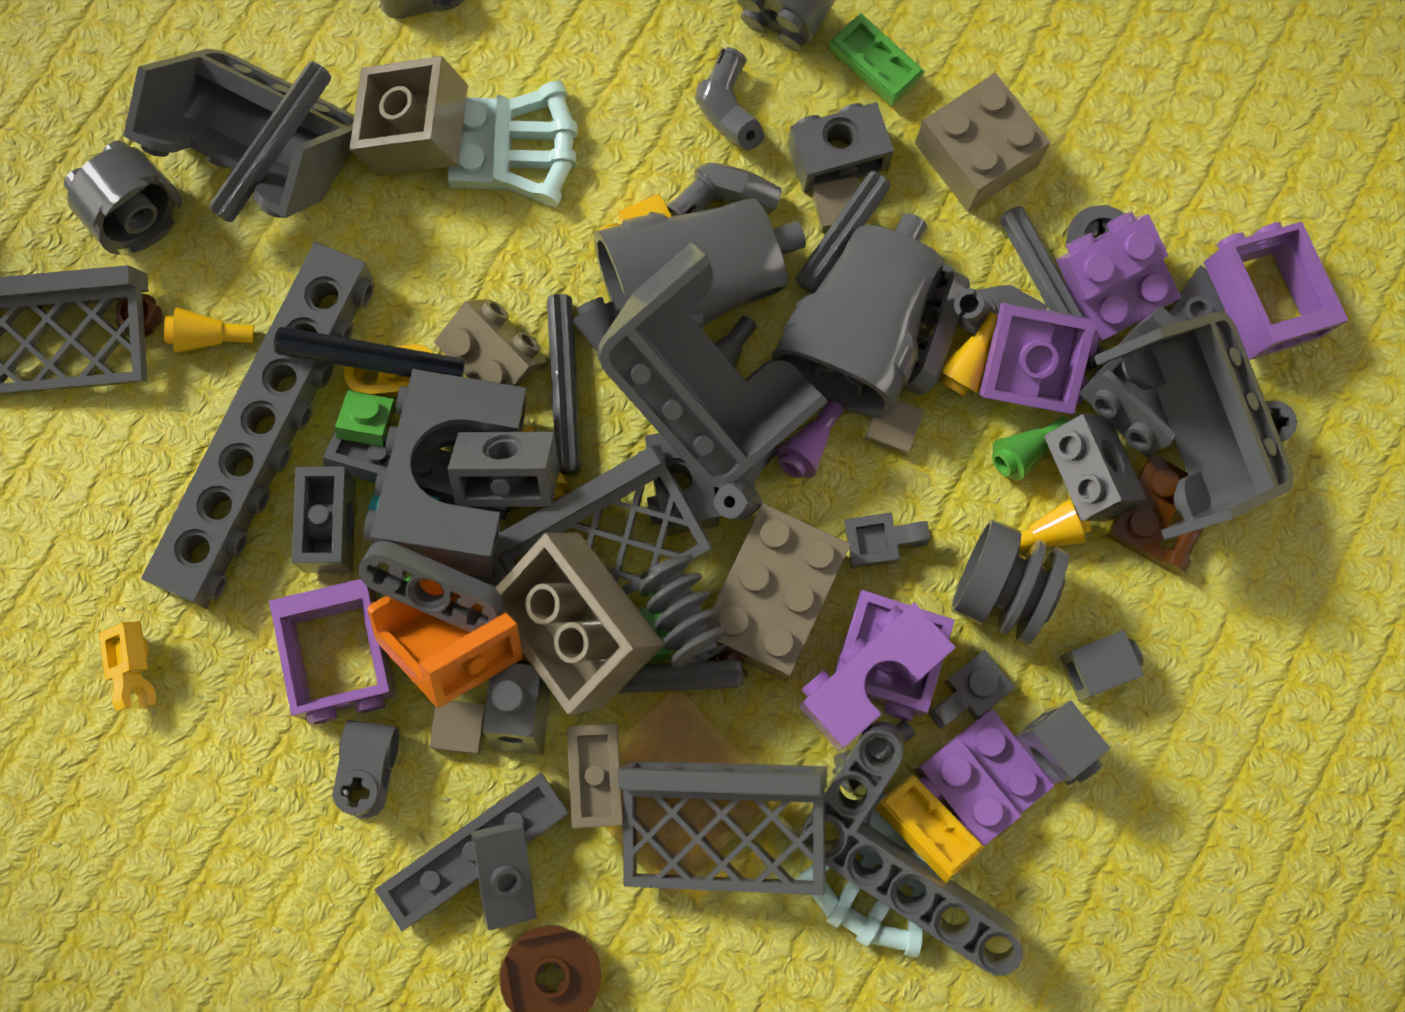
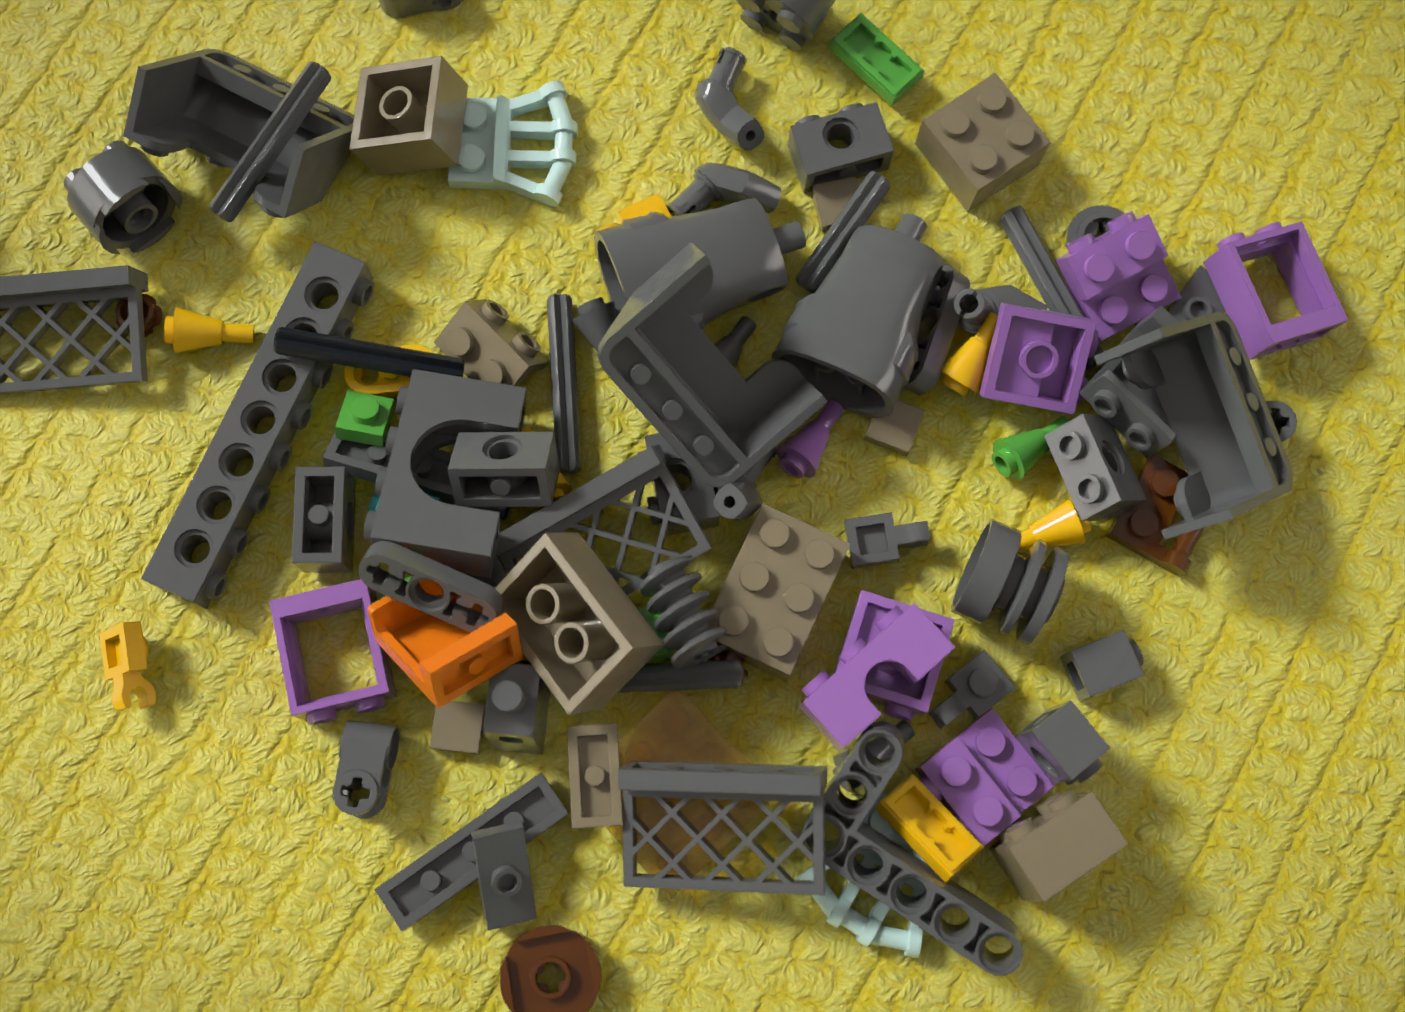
(1057, 845): none -> dark tan brick

